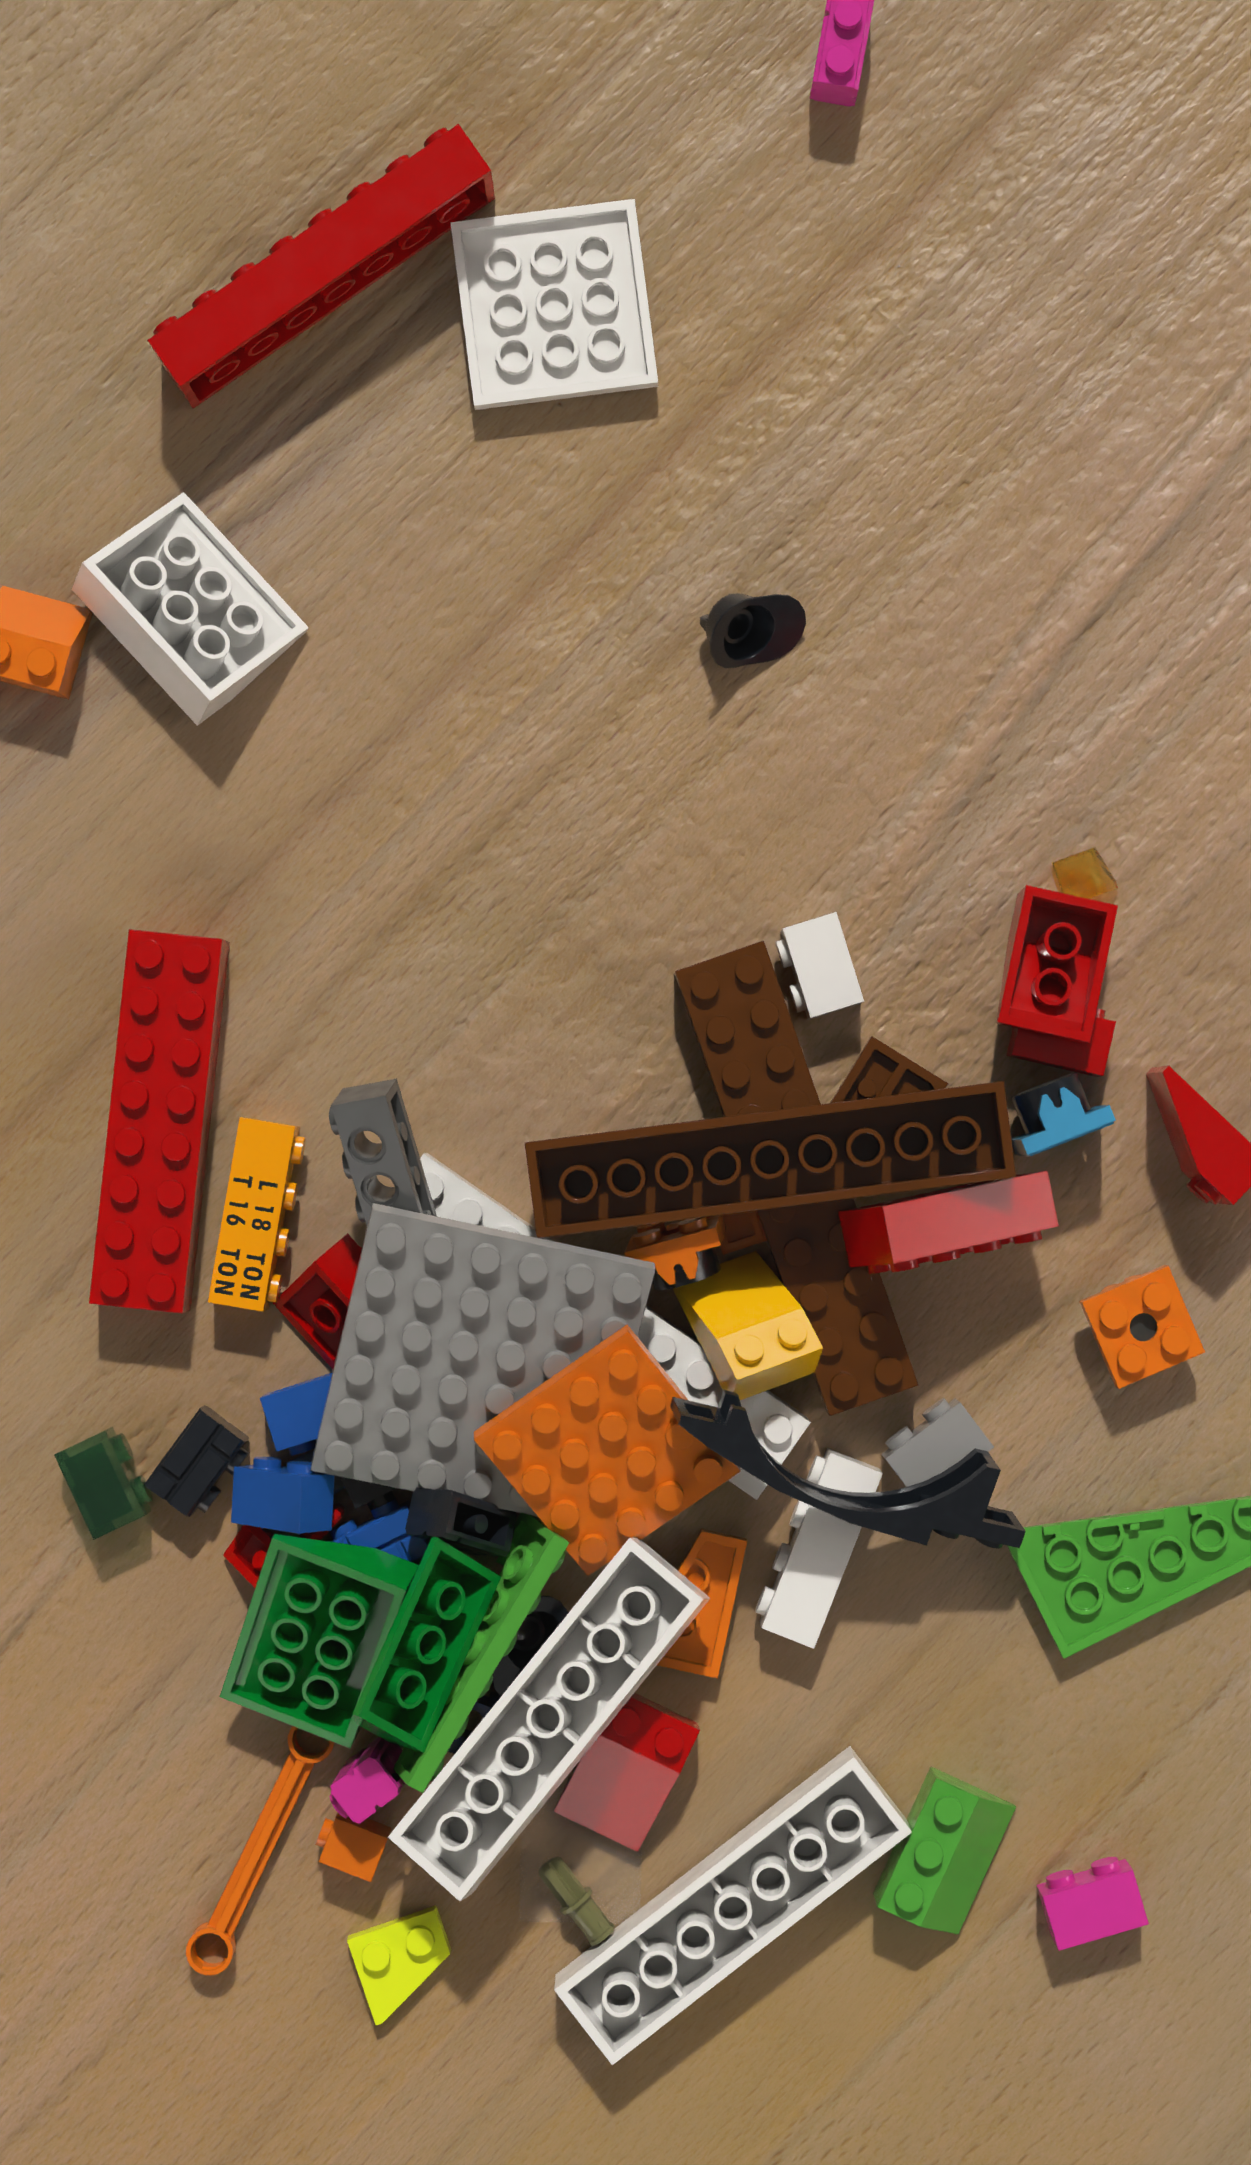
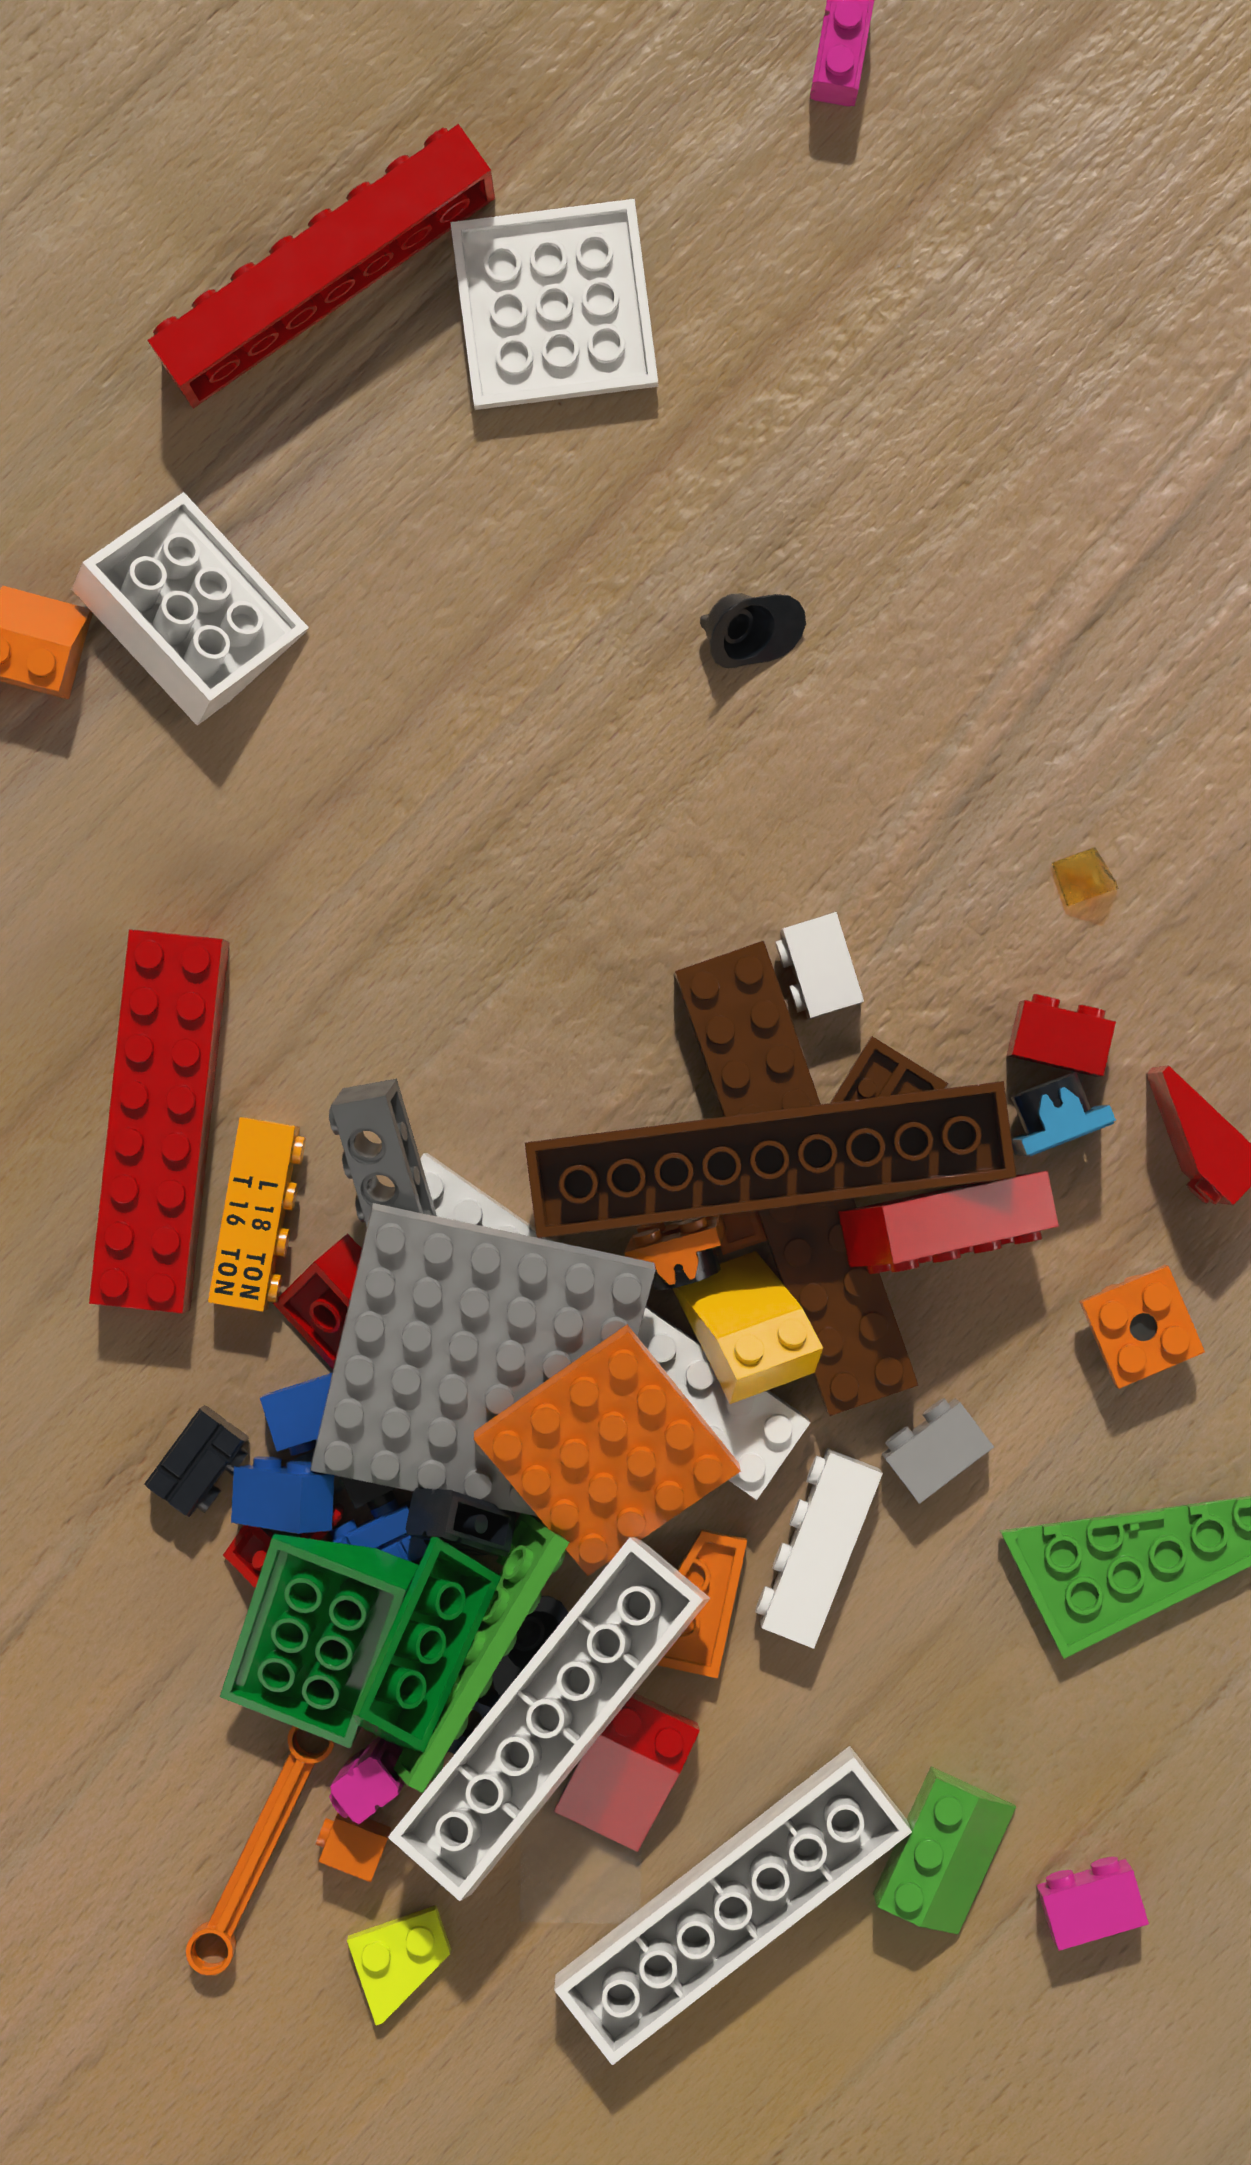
(104, 1482): clear green brick -> none
(576, 1900): olive axle -> none
(947, 1503): black slope -> none
(1055, 963): red slope -> none

